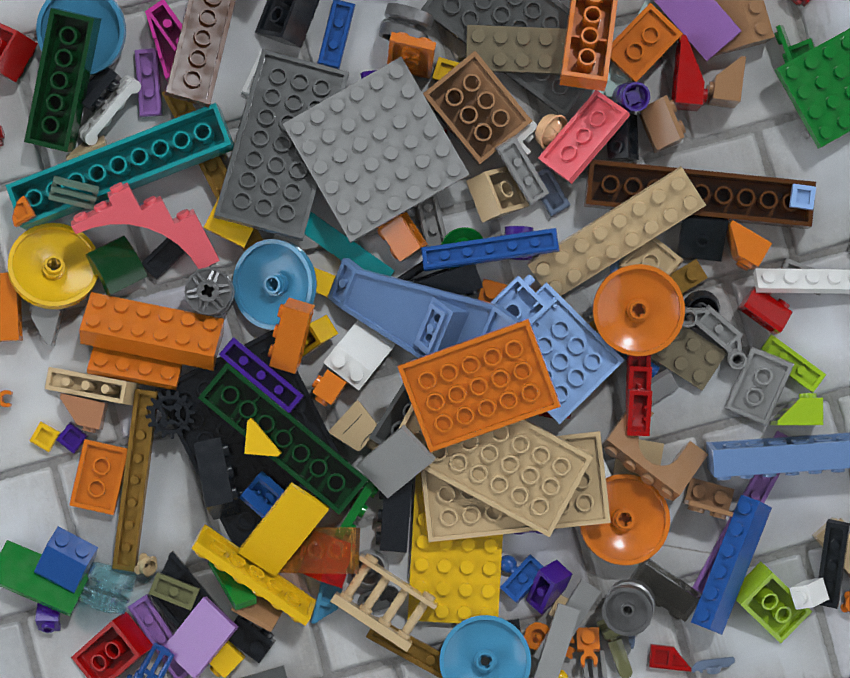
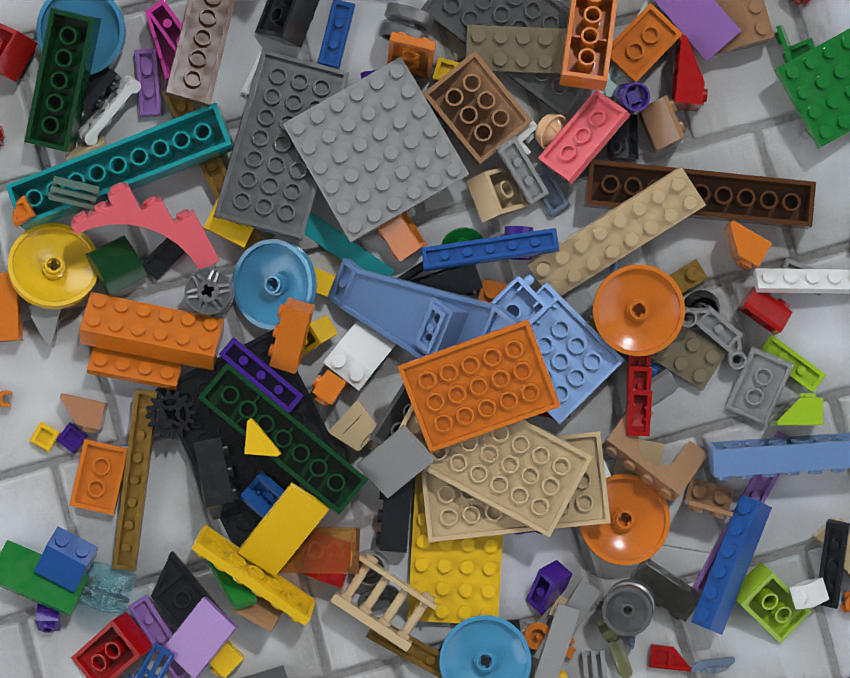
(91, 386): tan slope -> none
(146, 565): tan plate -> none
(174, 591): olive plate -> none
(251, 639): black bracket -> none
(323, 605): dark azure tile -> none
(359, 506): green plate -> none
(431, 221): light grey tile -> none
(521, 577): blue plate -> none
(588, 642): orange plate -> none
(654, 254): tan plate -> none
(702, 238): black plate -> none
(726, 87): medium nougat slope -> none
(802, 196): light blue plate -> none

